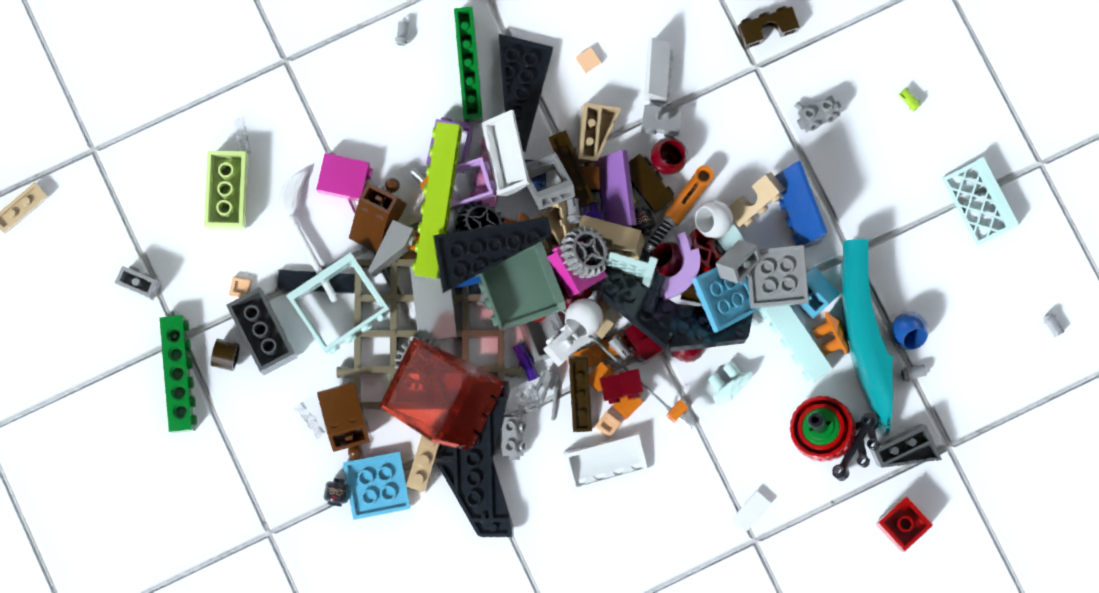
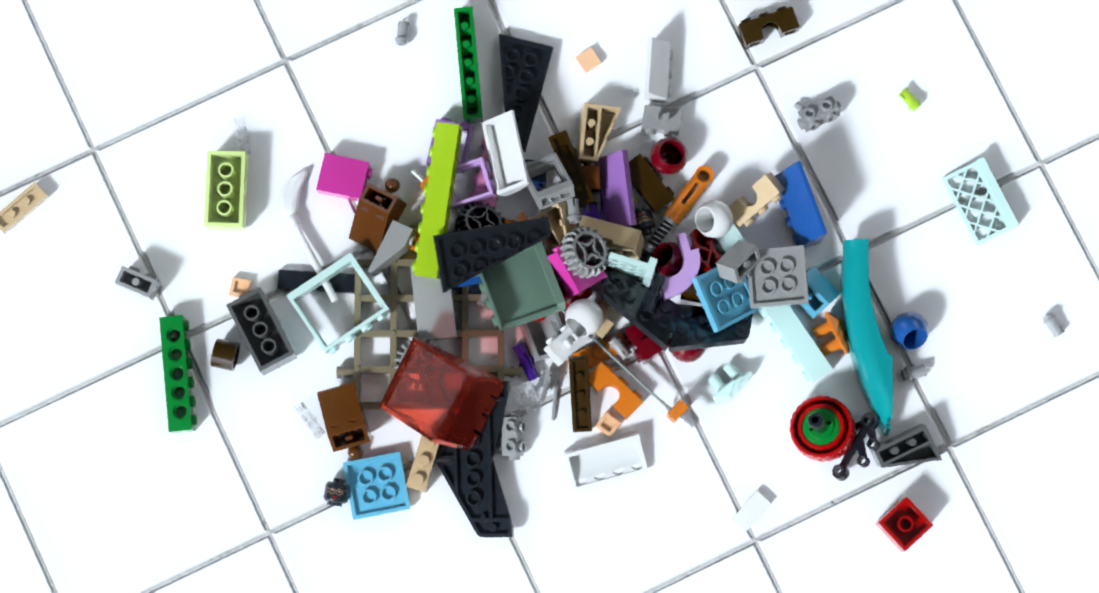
(621, 385): dark red brick -> none

